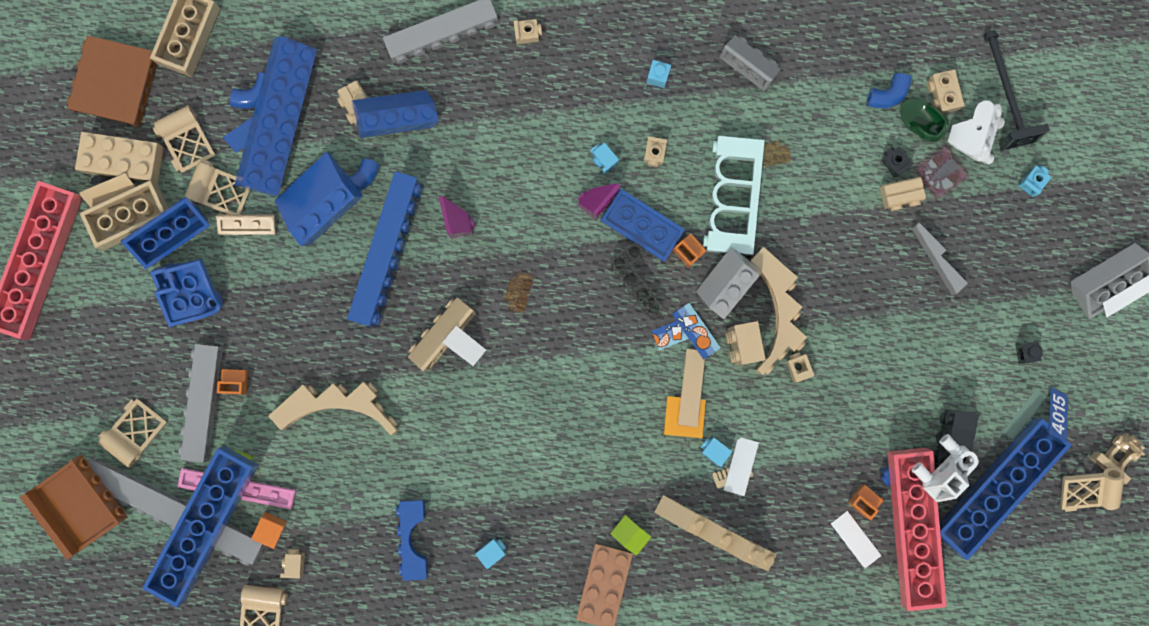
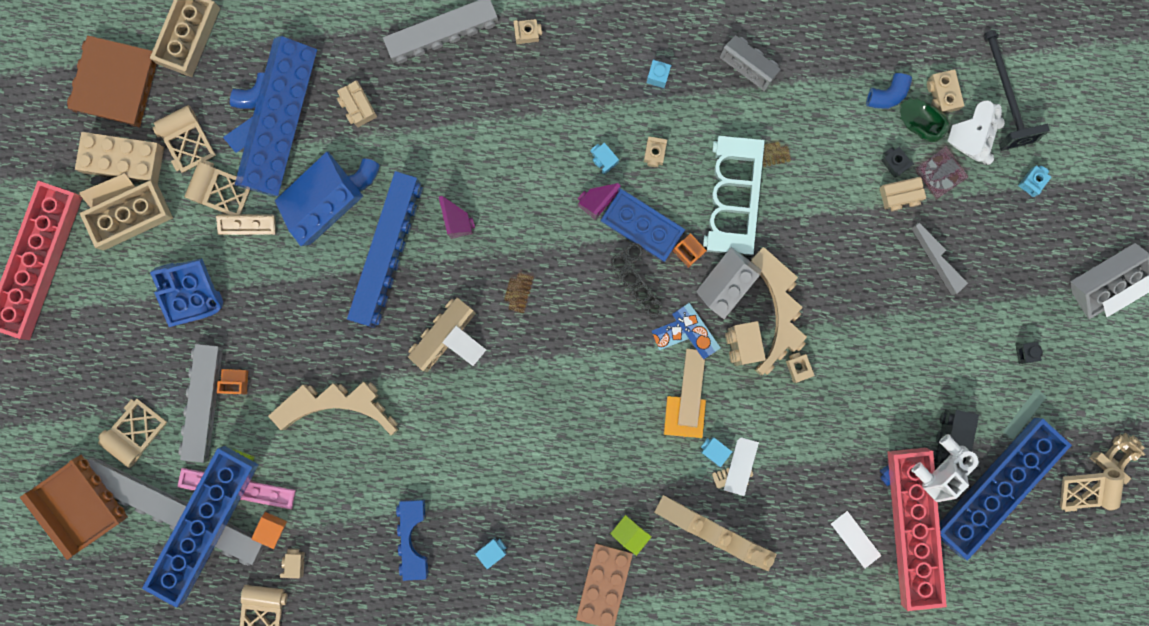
(166, 232): blue slope -> none
(394, 113): blue slope -> none
(865, 502): orange piece -> none
(1058, 414): blue sticker -> none

